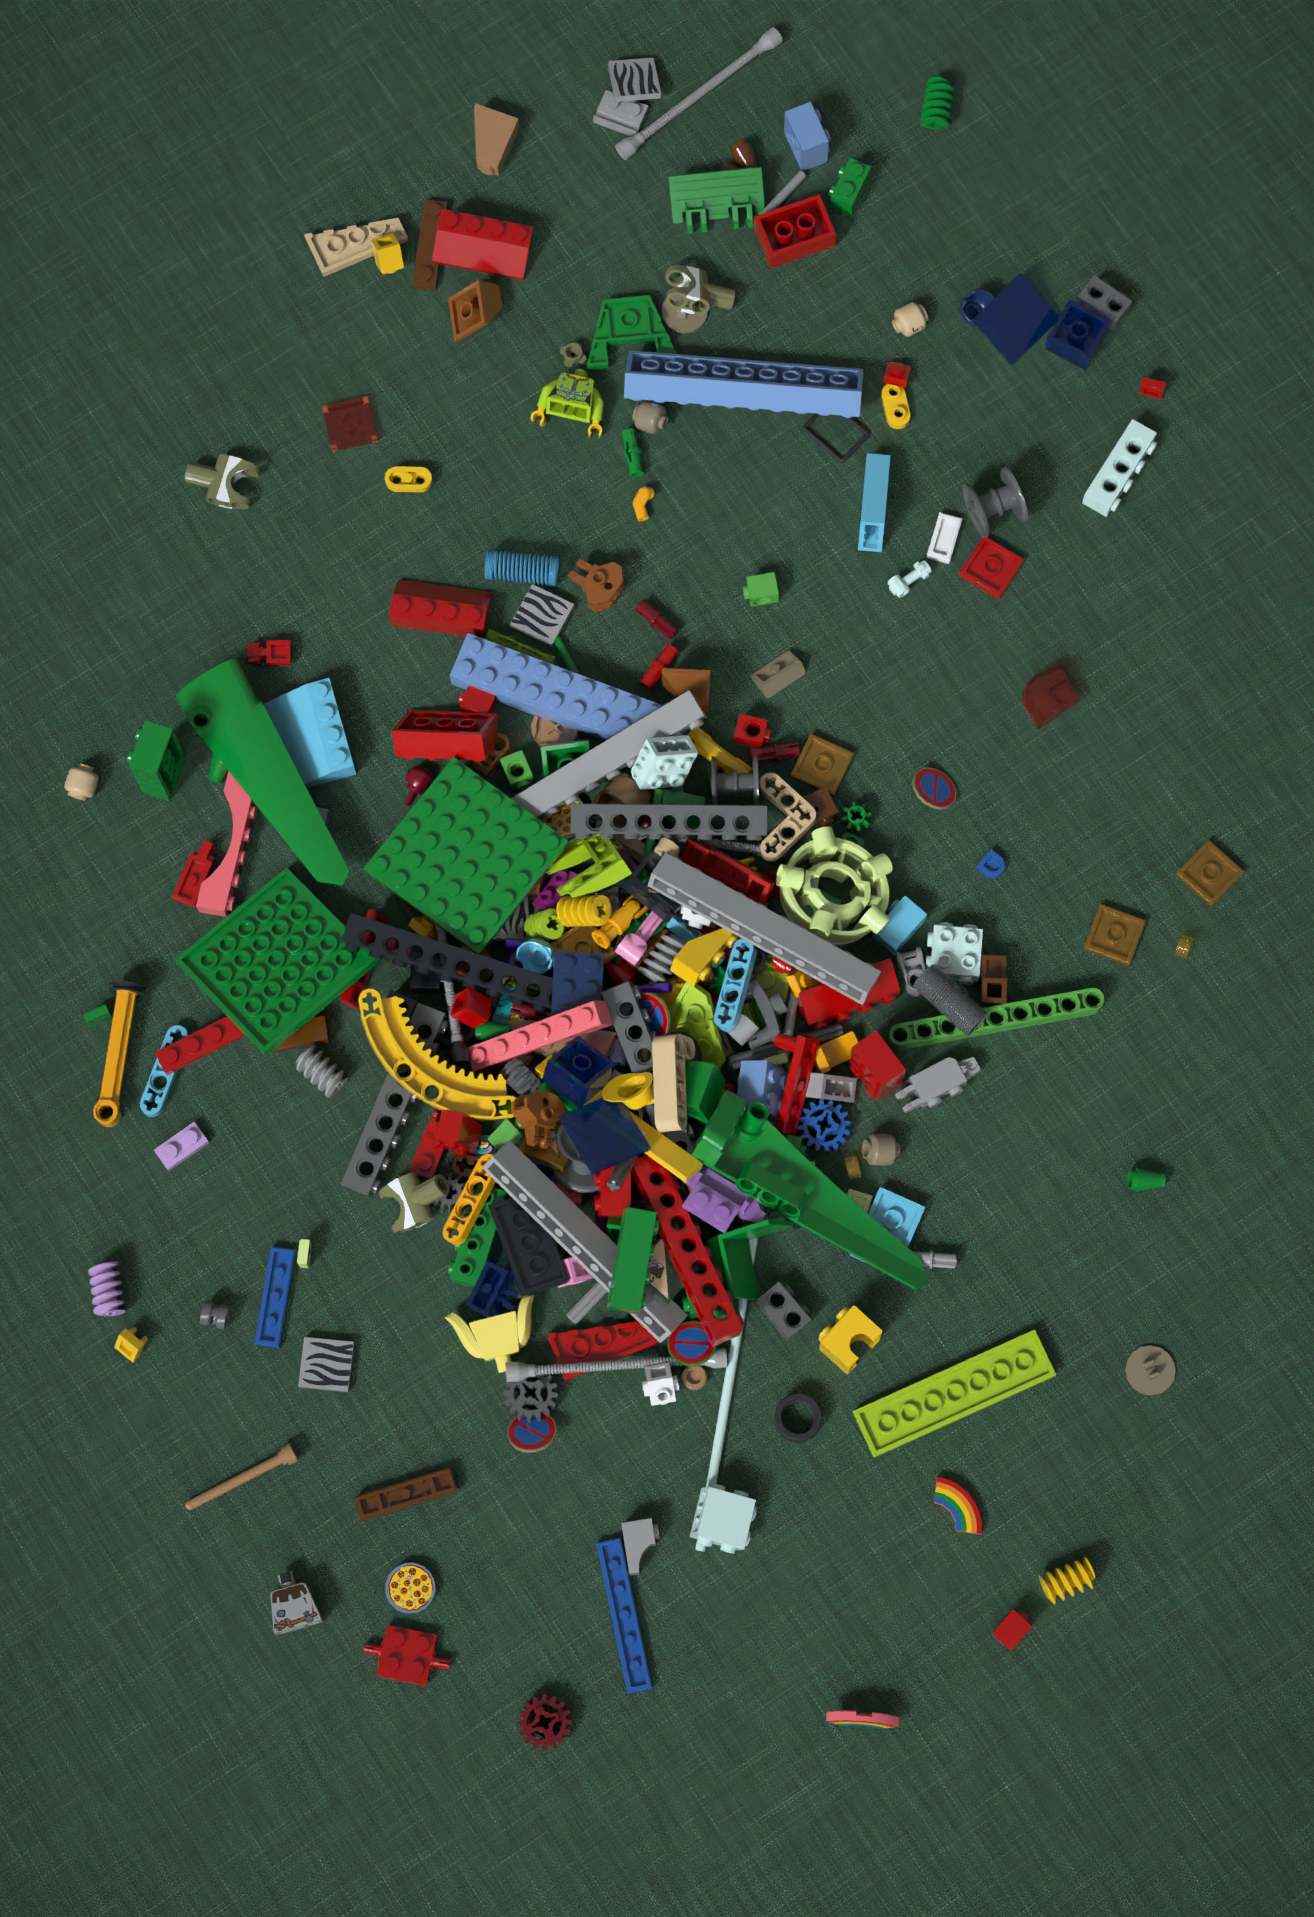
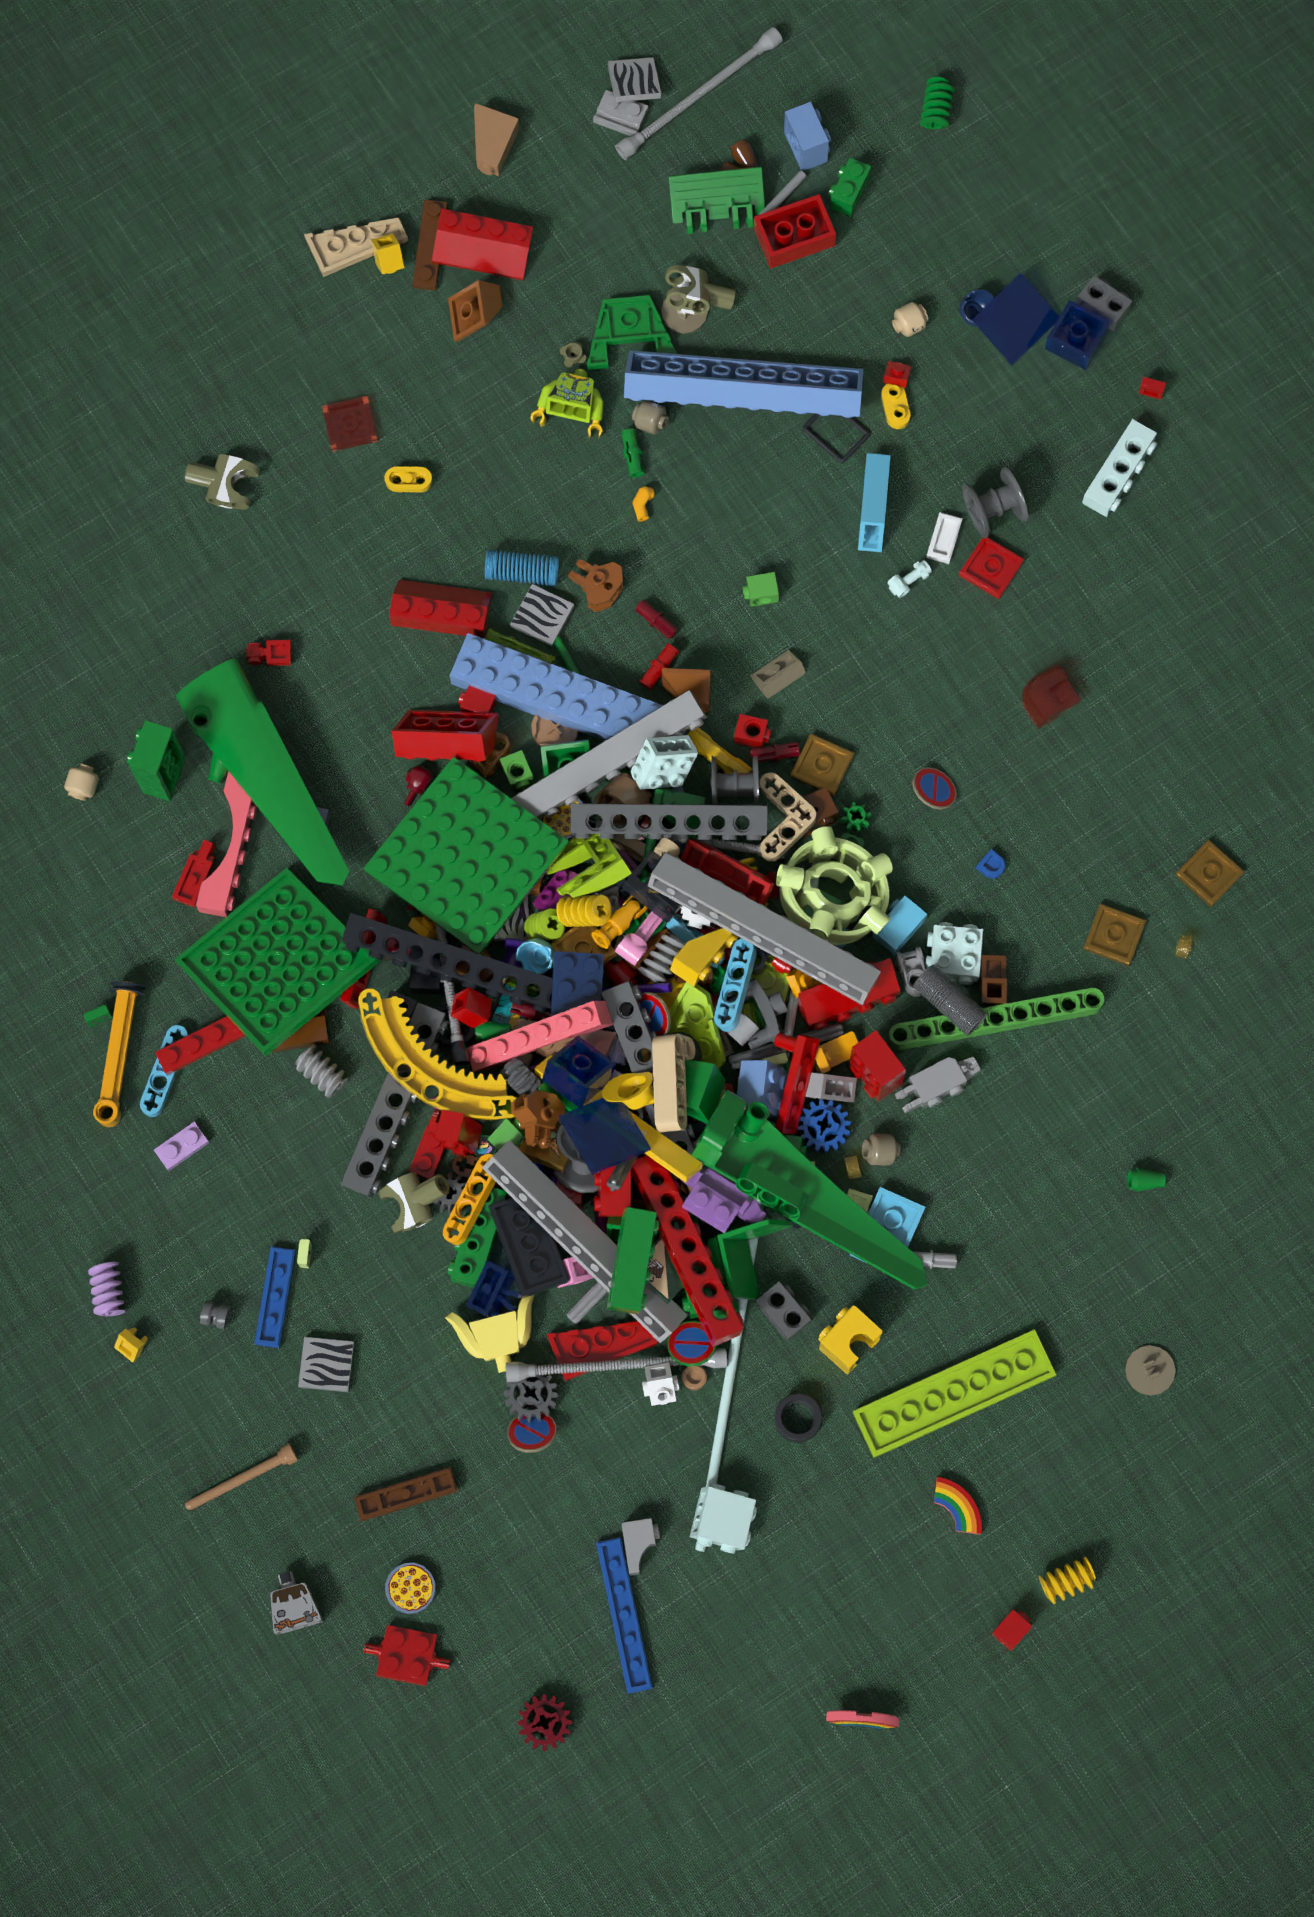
(313, 732): medium azure slope -> none

